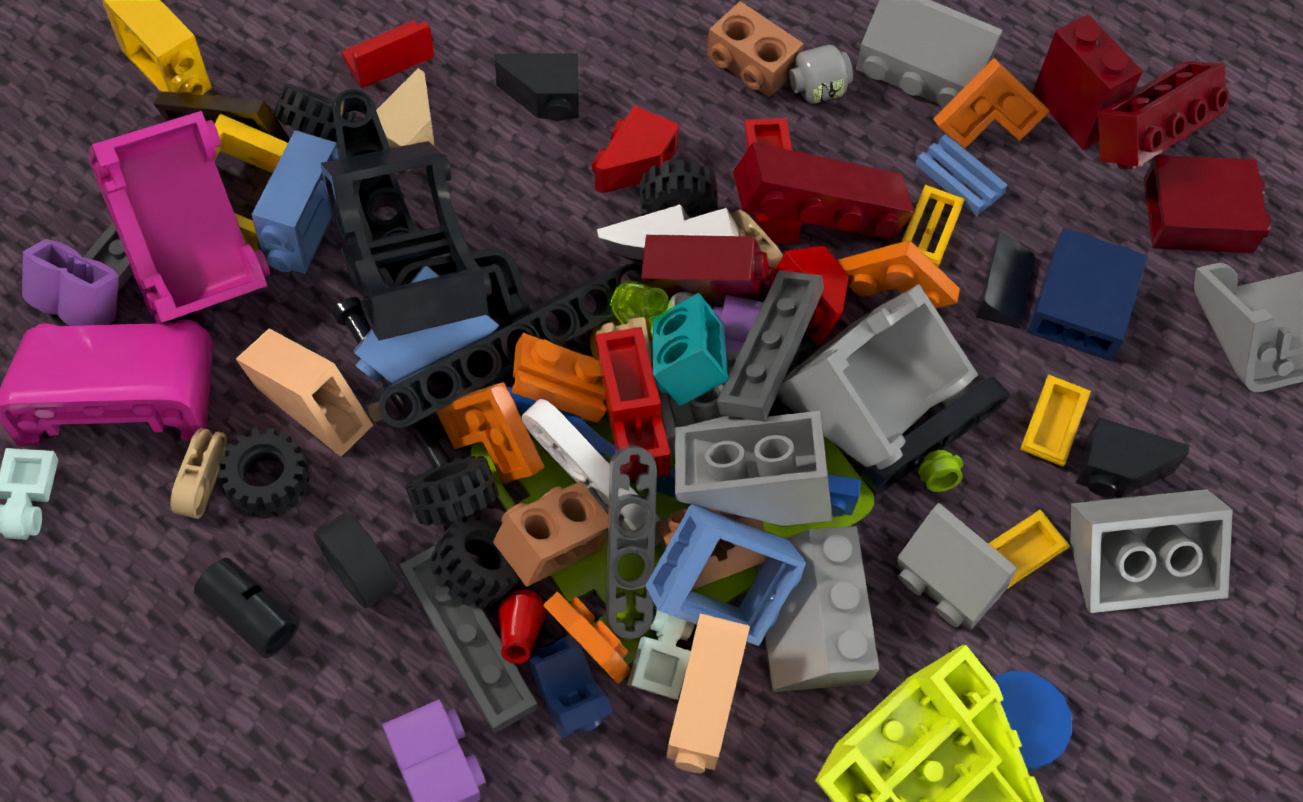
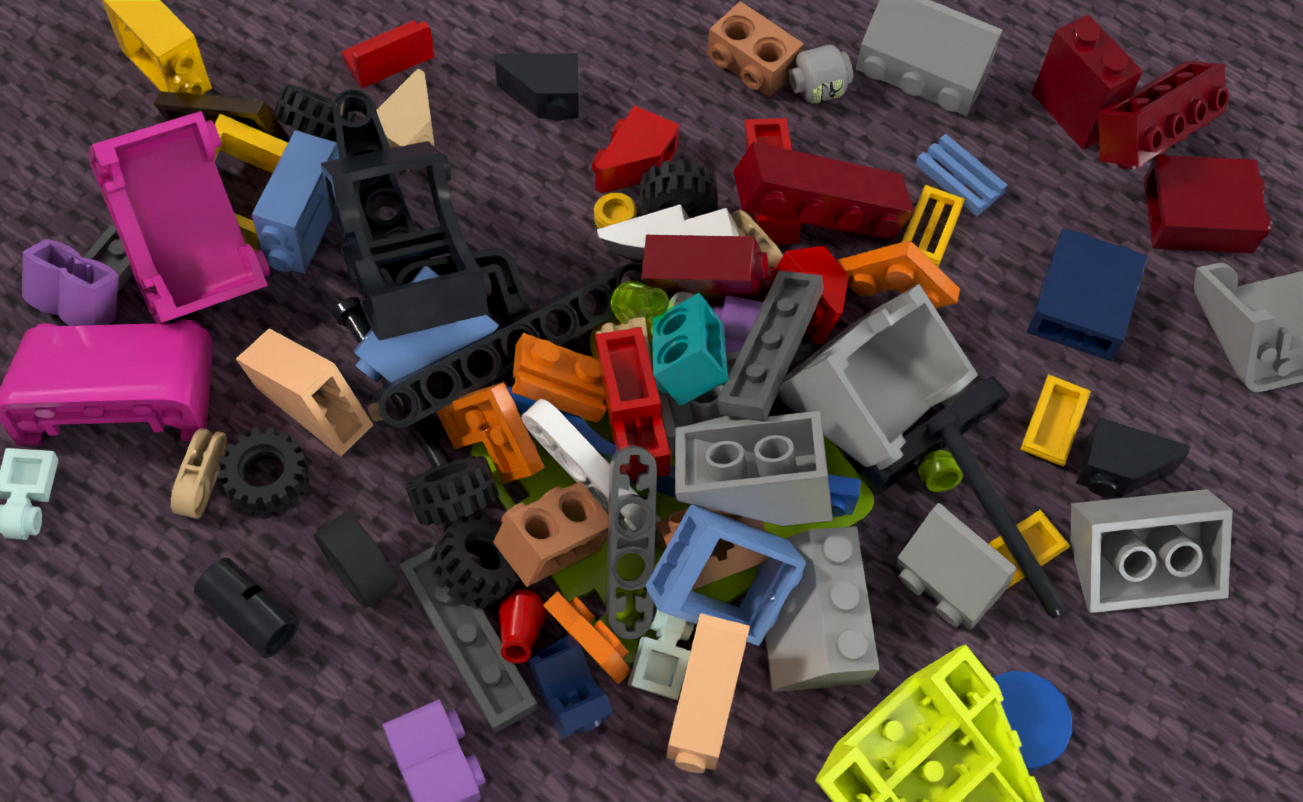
(614, 209): none -> yellow tile
(991, 96): orange plate -> none
(996, 511): none -> black bar
(1006, 282): black slope -> none

